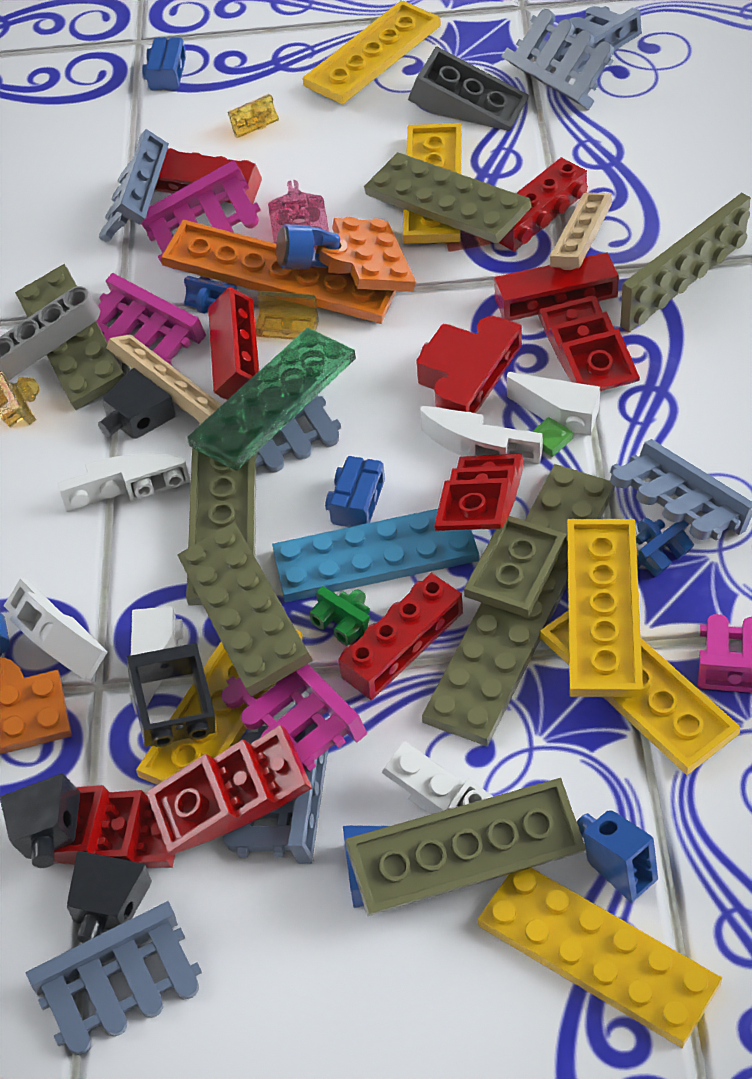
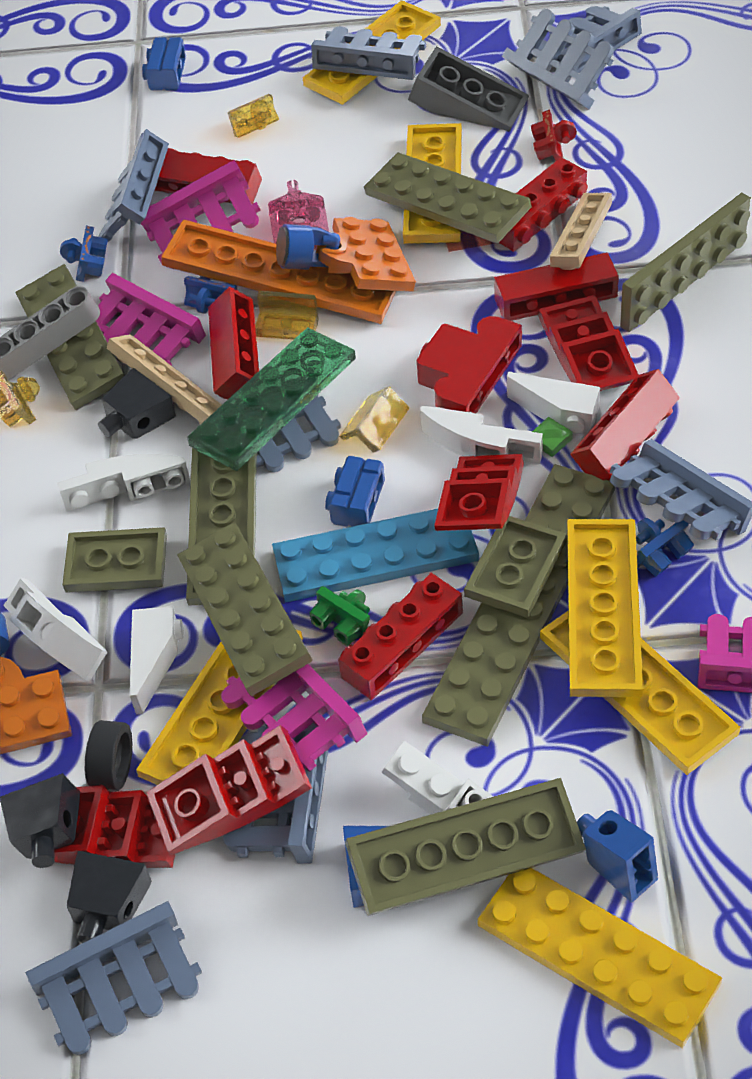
(74, 251): none -> blue hips
(108, 754): none -> black tyre
(115, 560): none -> olive plate
(164, 665): black window -> none
(364, 59): none -> sand blue fence
(376, 419): none -> clear yellow panel
(550, 136): none -> red hips
(626, 425): none -> brick

